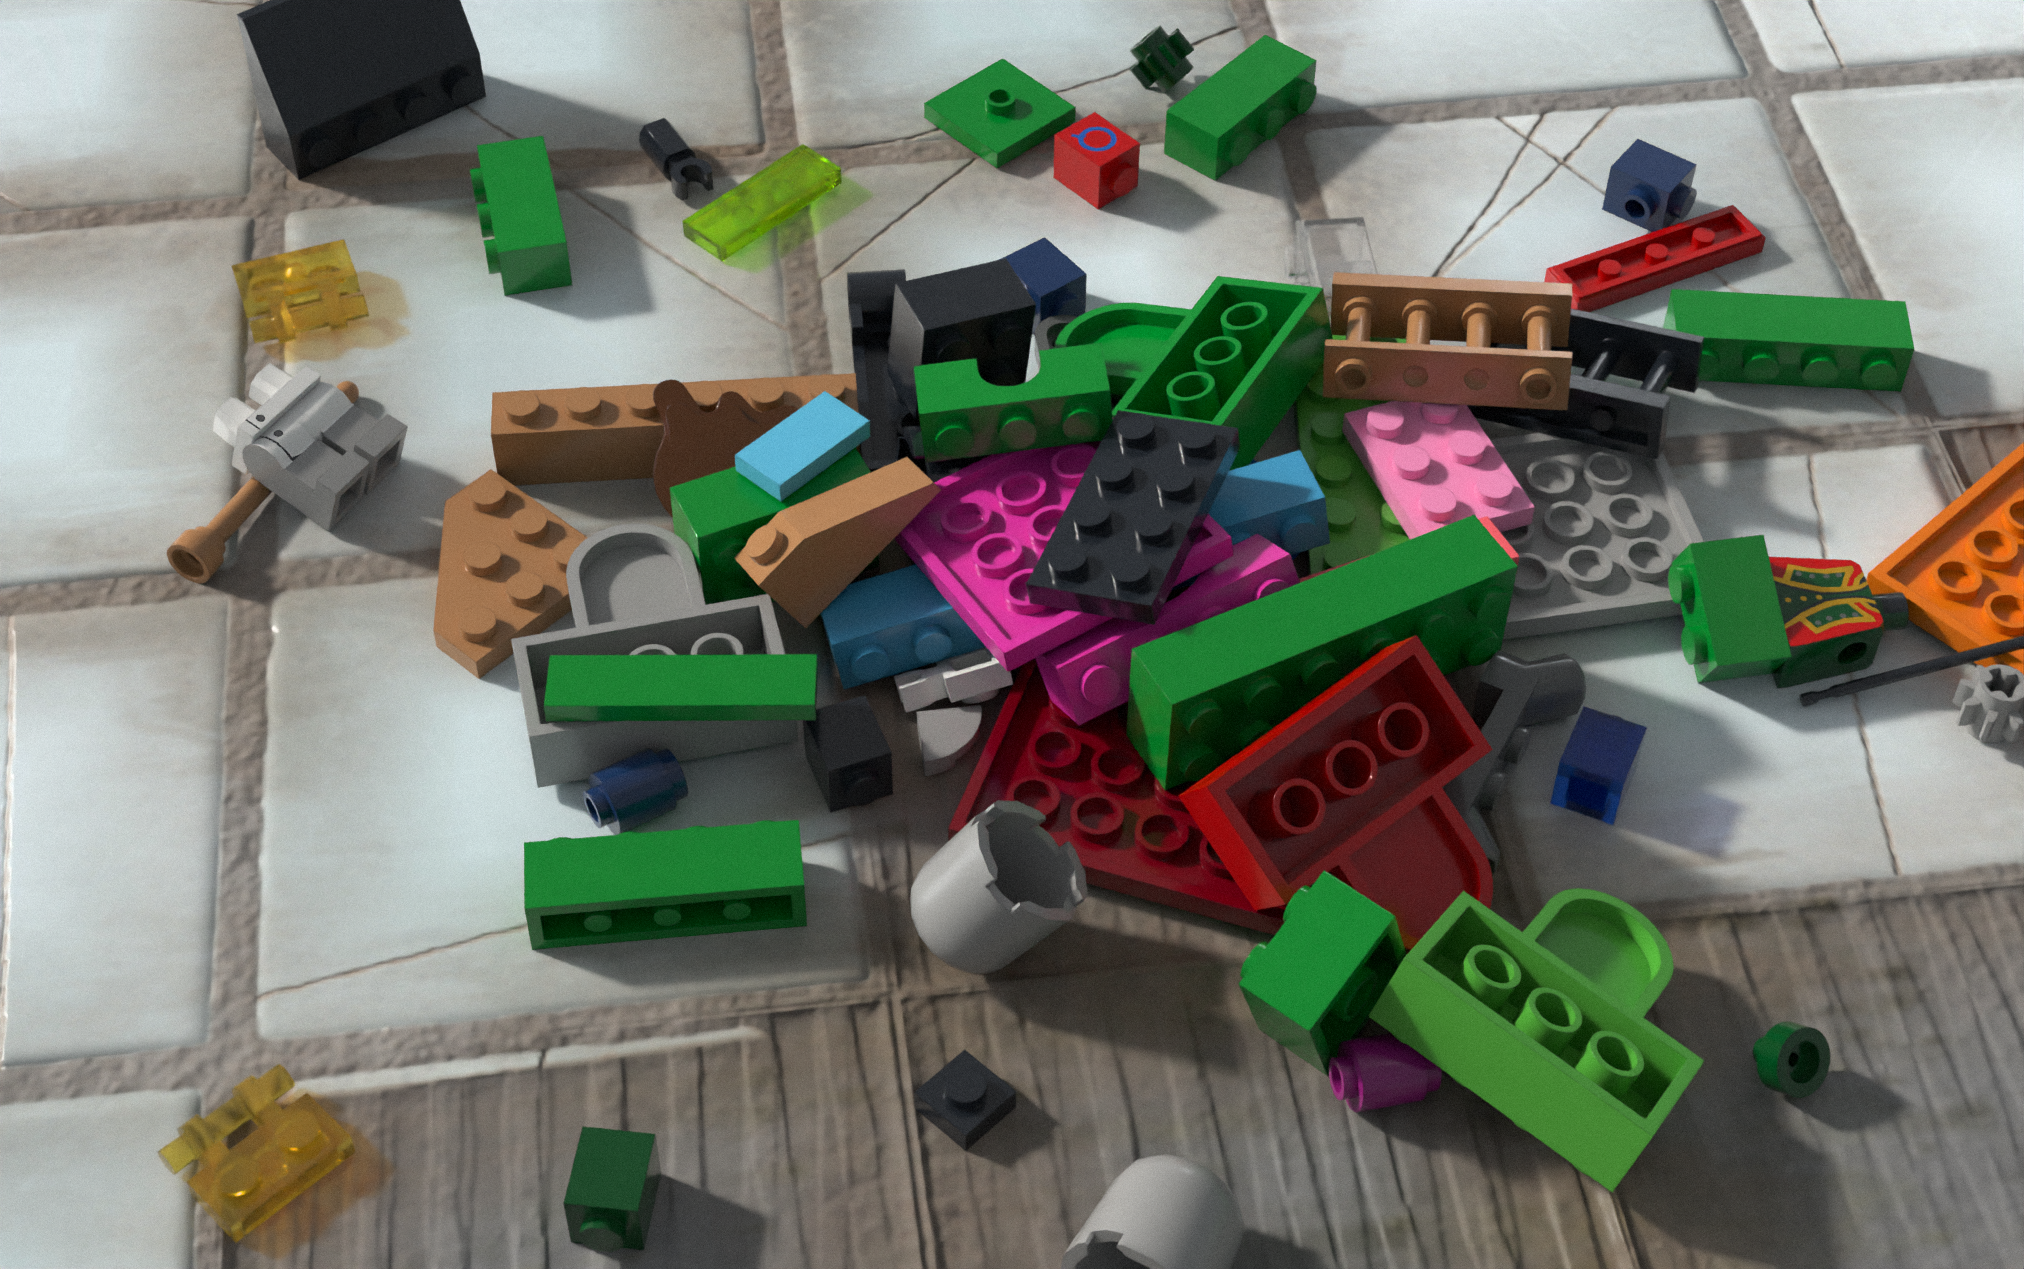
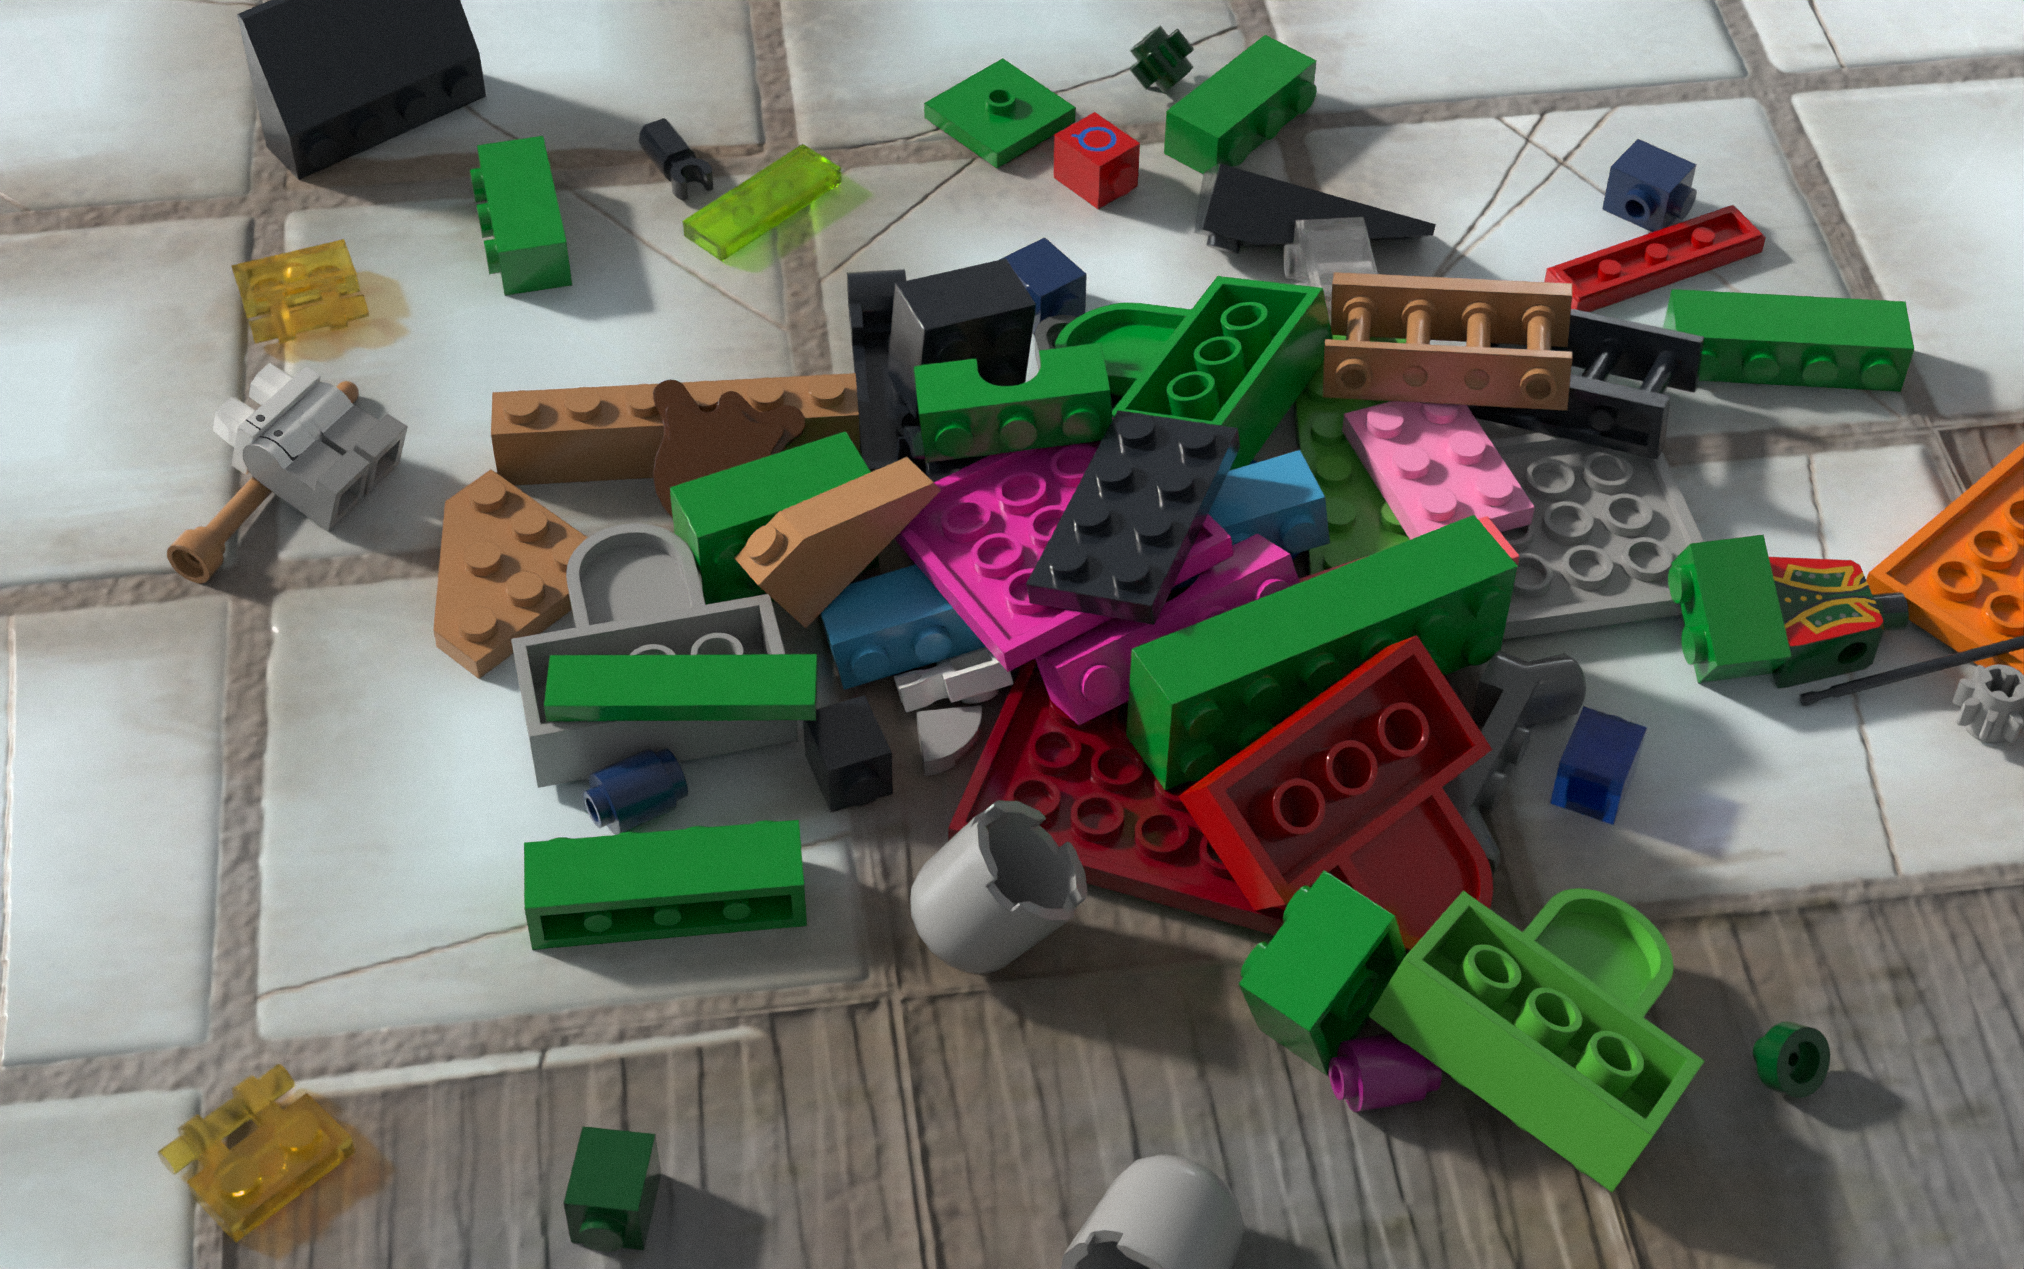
(802, 446): medium azure tile -> none
(965, 1100): black plate -> none
(1262, 211): none -> black wedge

